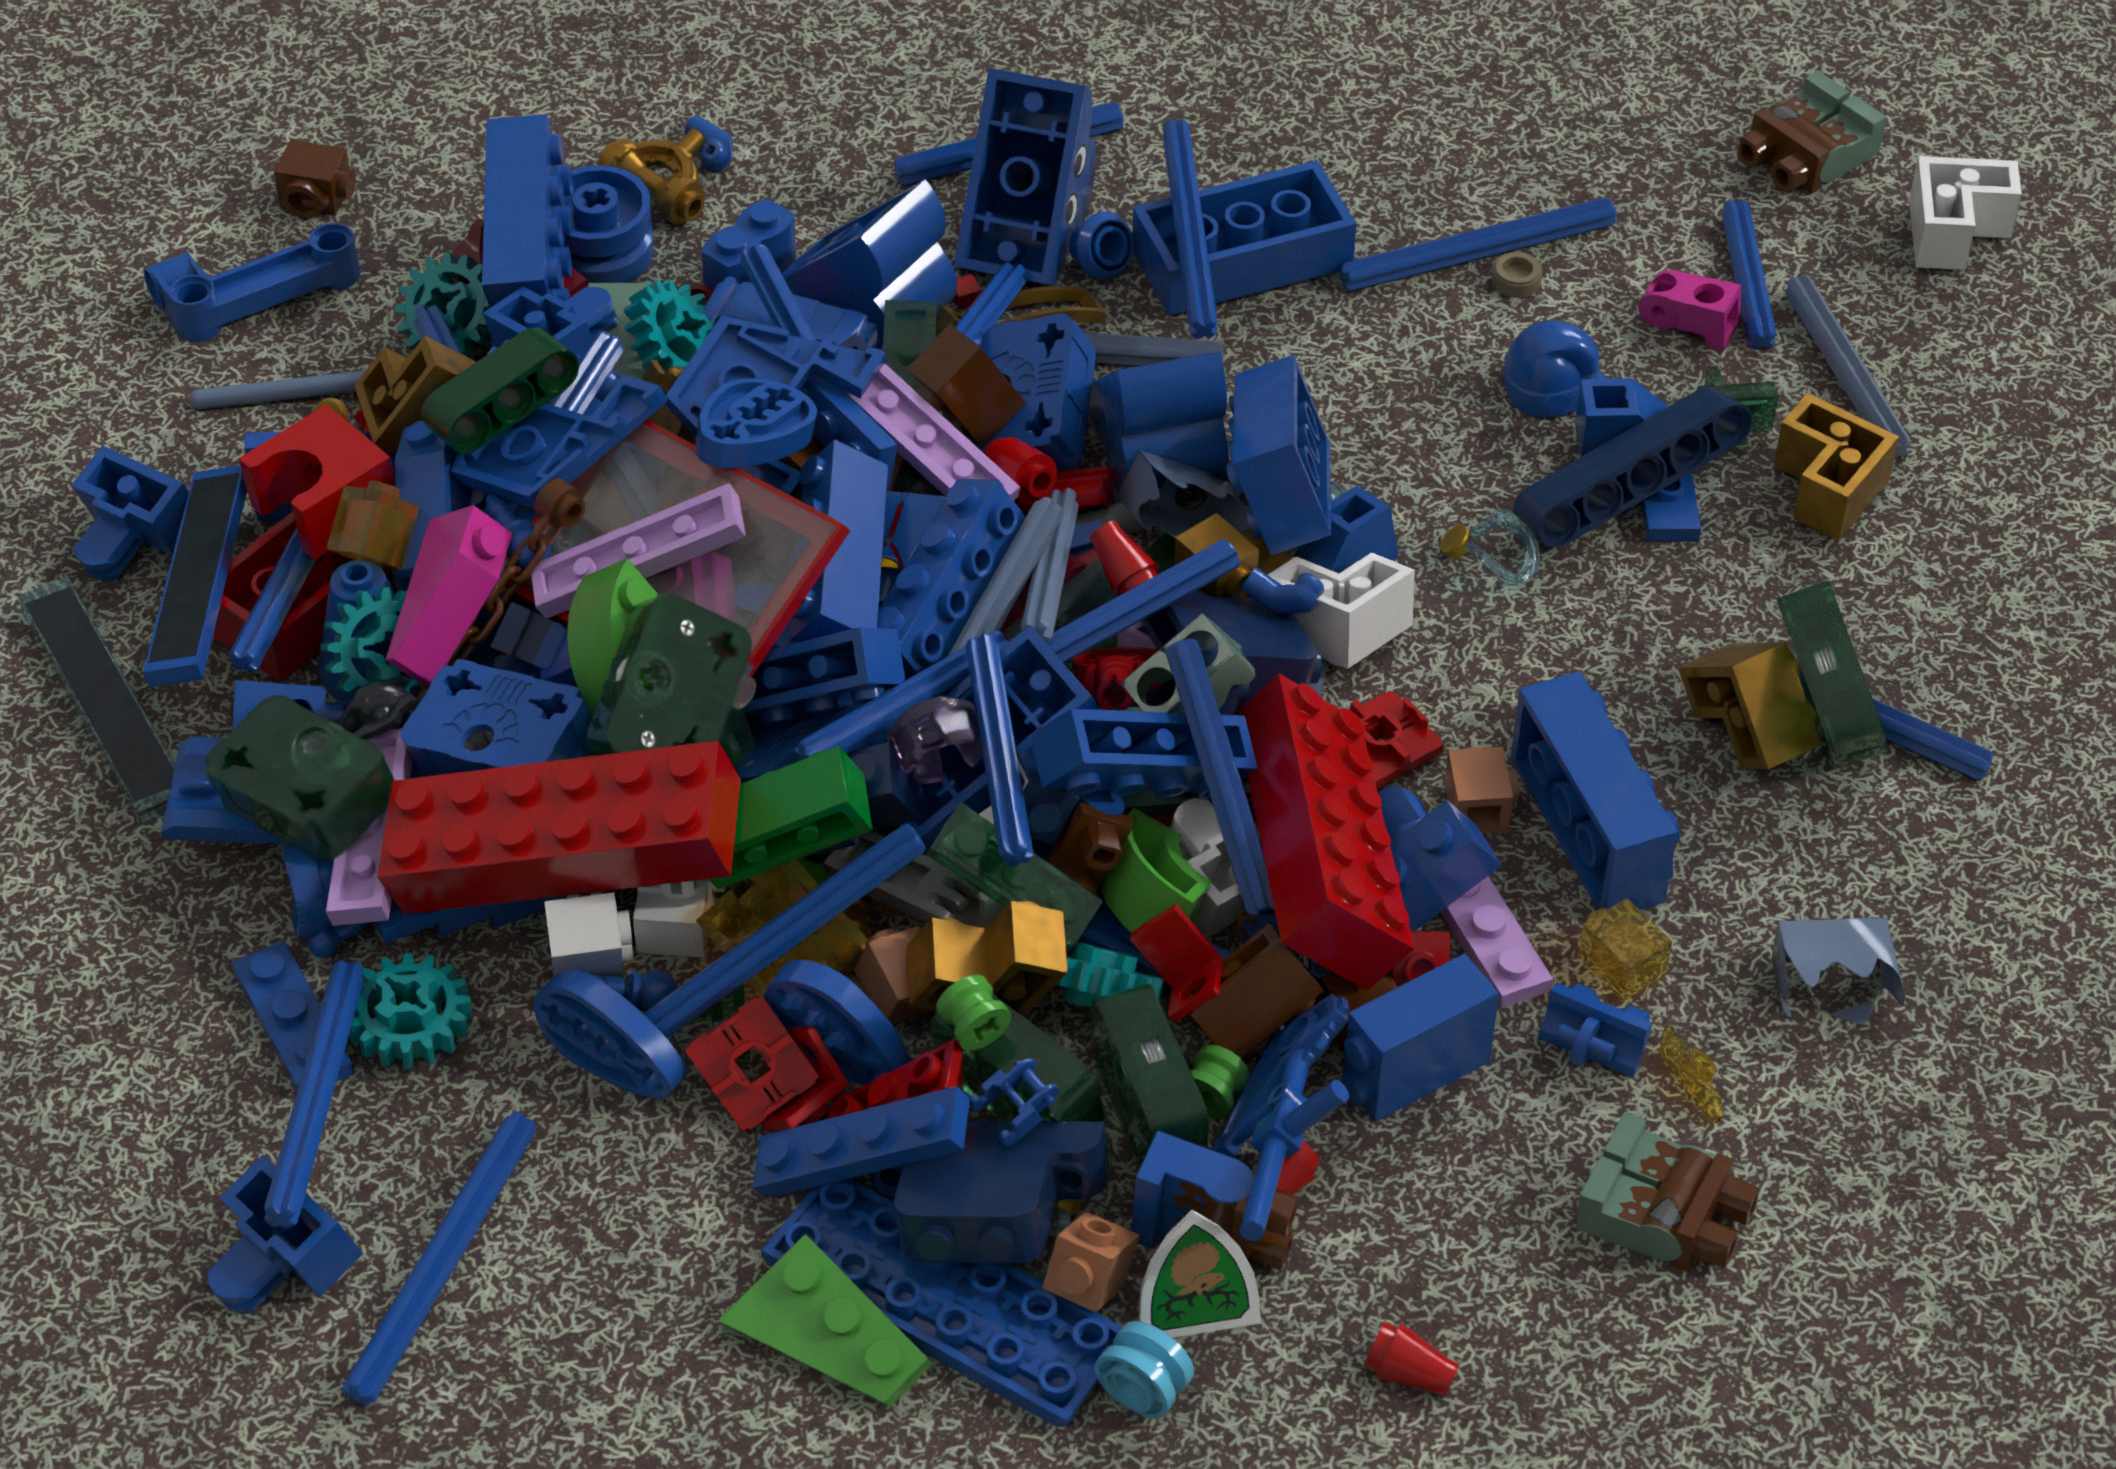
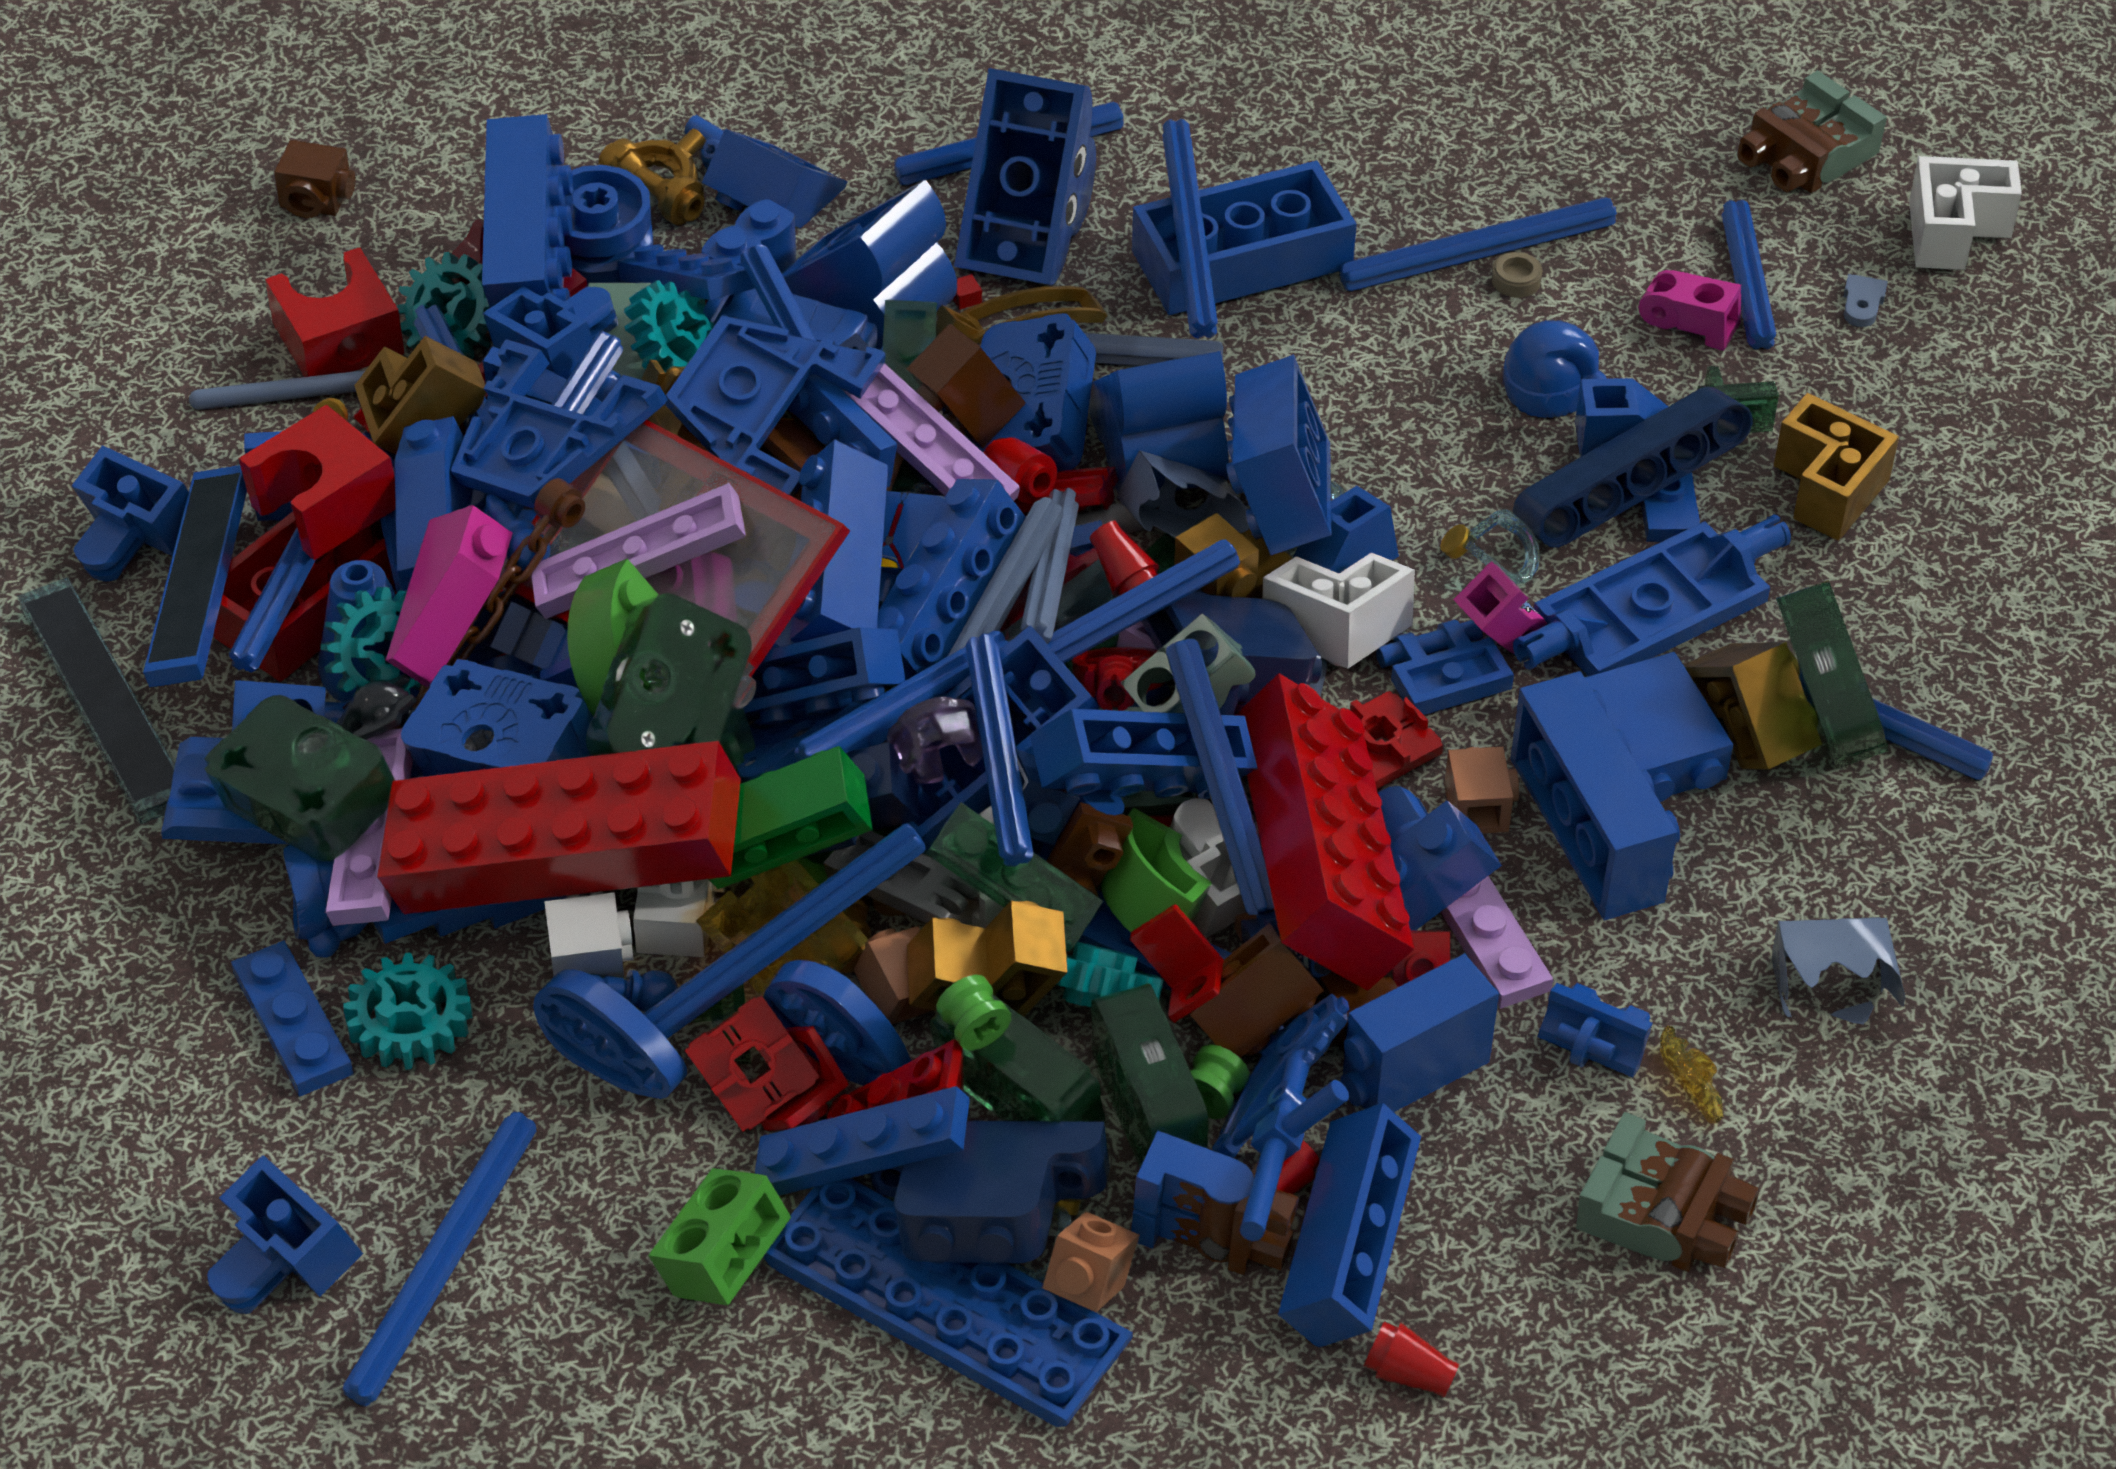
(203, 304): blue piece -> none
(314, 1095): blue axle -> none
(337, 330): none -> red piece
(373, 525): clear yellow brick -> none
(500, 390): dark green beam -> none
(692, 272): none -> blue plate
(720, 1236): none -> bright green brick
(753, 423): blue piece -> none
(755, 170): none -> blue slope
(827, 1323): bright green wing -> none
(992, 302): blue axle -> none
(1028, 1112): blue piece -> none
(1102, 245): blue cone -> none
(1144, 1369): medium azure wheel -> none
(1198, 1282): shield -> none
(1284, 598): blue arm -> none
(1350, 1226): none -> blue brick
(1447, 677): none -> blue plate
(1499, 607): none -> dark pink leg
(1624, 949): clear yellow brick -> none
(1654, 598): none -> blue plate
(1666, 724): none -> blue brick
(1844, 359): sand blue axle -> none
(1863, 299): none -> sand blue piece

